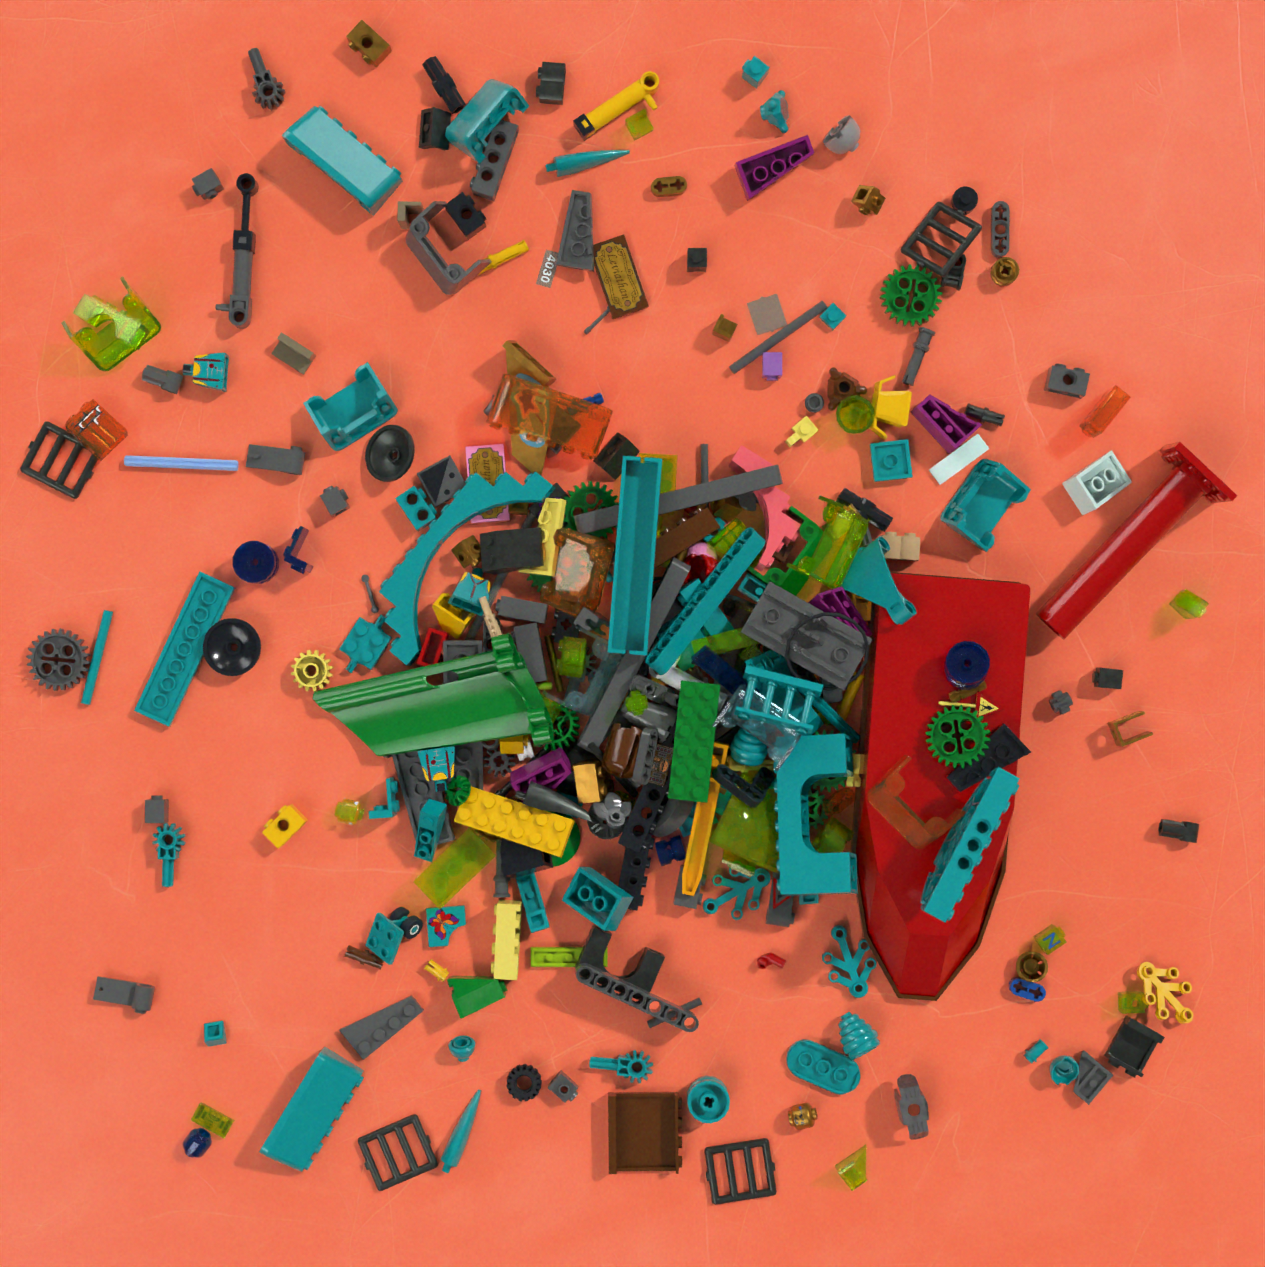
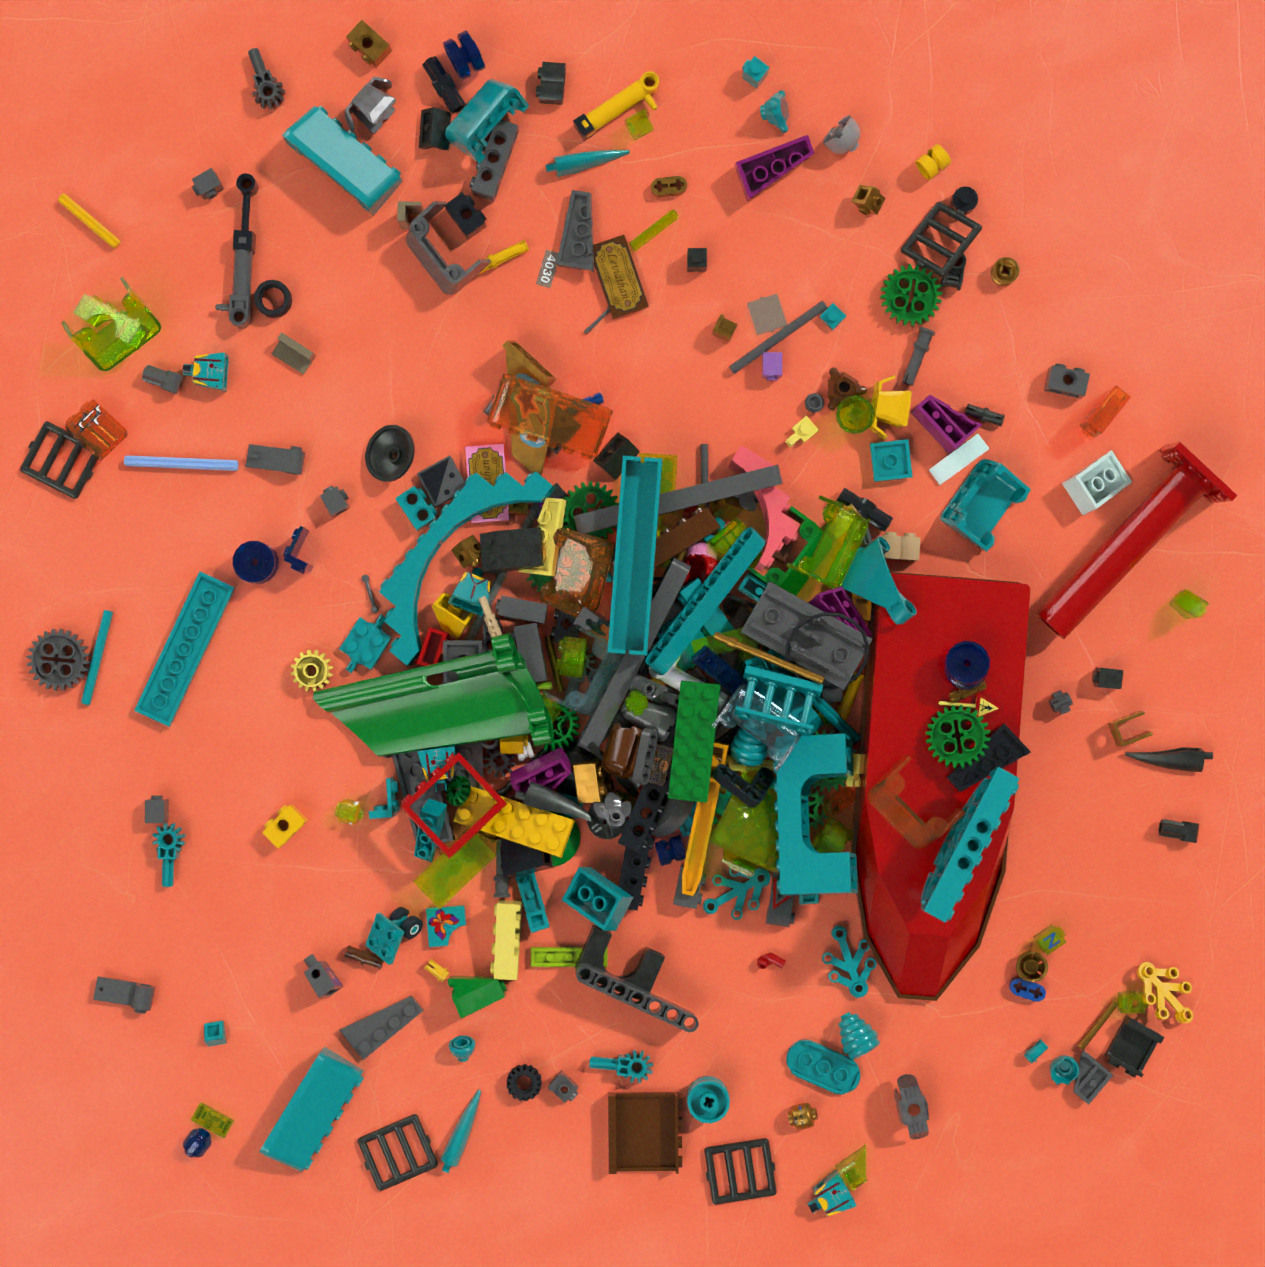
(88, 220): none -> yellow axle
(218, 646): black dish -> none
(273, 284): none -> black tyre
(327, 982): none -> dark grey torso
(352, 410): teal windscreen -> none
(373, 104): none -> flat silver piece
(436, 775): none -> red window
(465, 54): none -> clear blue wheel
(654, 229): none -> clear neon green axle
(690, 1005): dark grey bar -> none
(733, 643): none -> pearl gold bar
(831, 1195): none -> teal torso
(930, 164): none -> yellow wheel
(995, 215): dark grey beam -> none
(1097, 1025): none -> pearl gold bar
(1178, 759): none -> pearl dark grey piece

